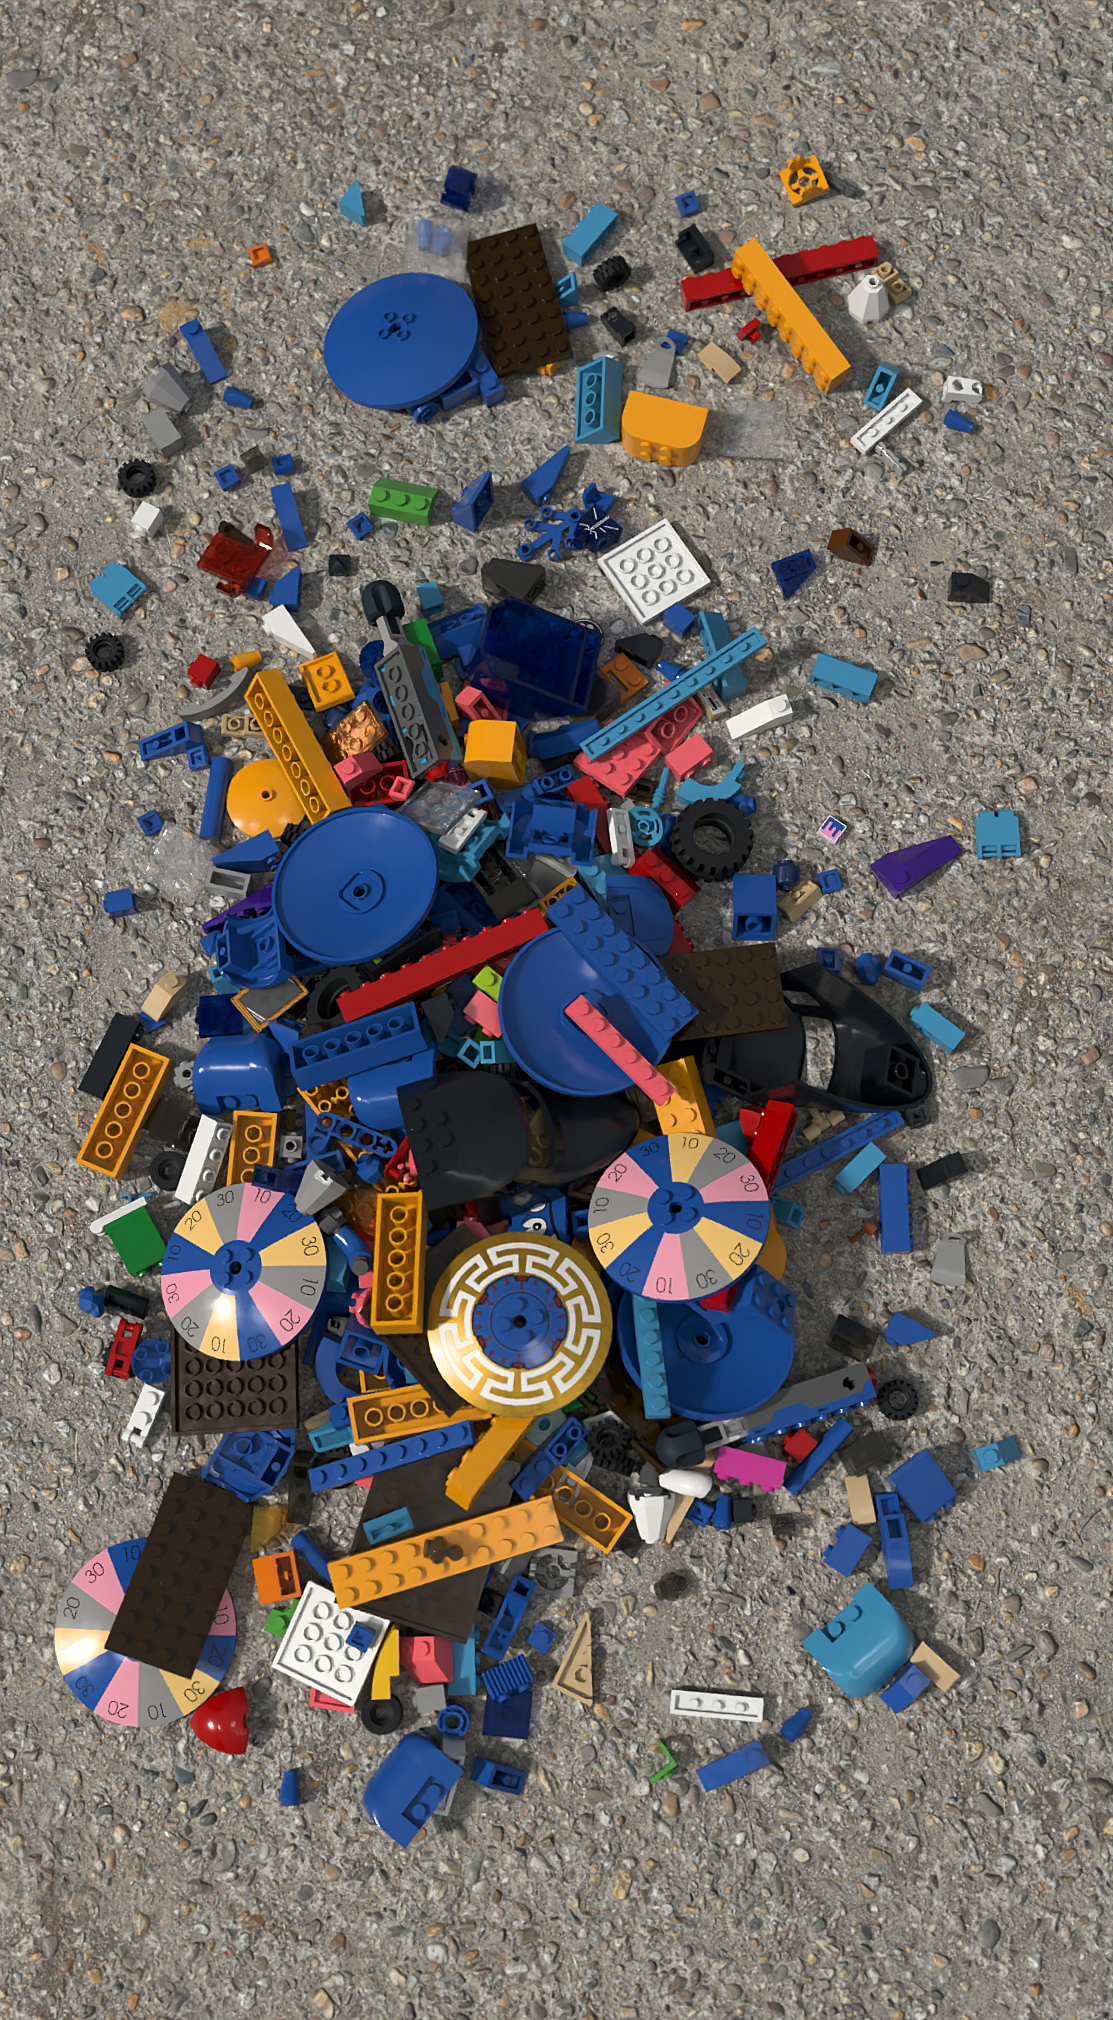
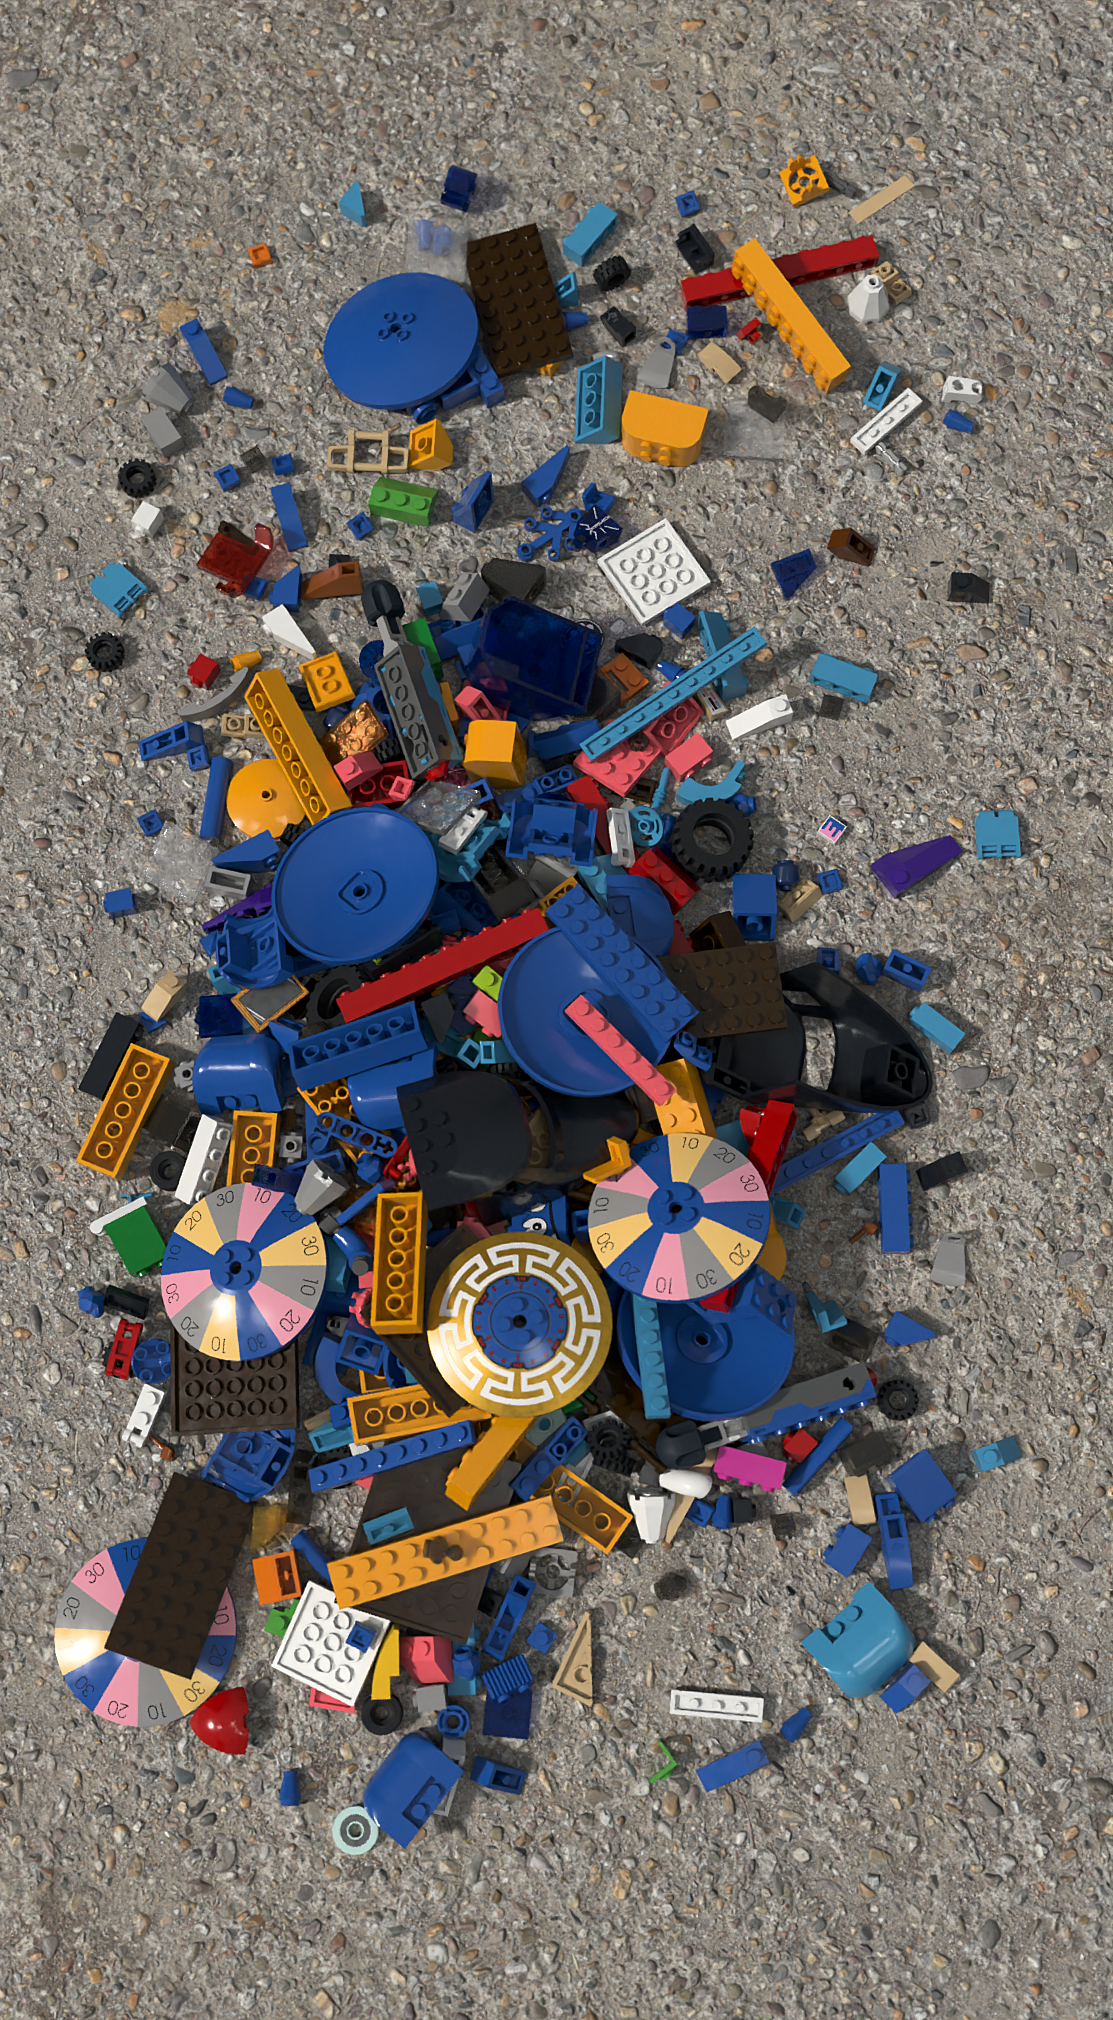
(167, 1452): none -> dark orange hand
(335, 581): none -> dark orange slope
(343, 1837): none -> light aqua tile
(365, 1201): none -> blue tile
(383, 467): none -> tan bar
(430, 447): none -> light orange slope
(465, 598): none -> light grey slope
(466, 1662): none -> blue rock
(620, 1160): none -> light orange bracket
(641, 738): none -> clear smoke plate
(698, 1055): none -> blue slope
(706, 322): none -> clear blue brick
(717, 932): none -> dark brown brick
(765, 403): none -> clear smoke leg
(826, 1315): none -> dark azure panel
(831, 707): none -> clear smoke tile
(881, 199): none -> tan sticker

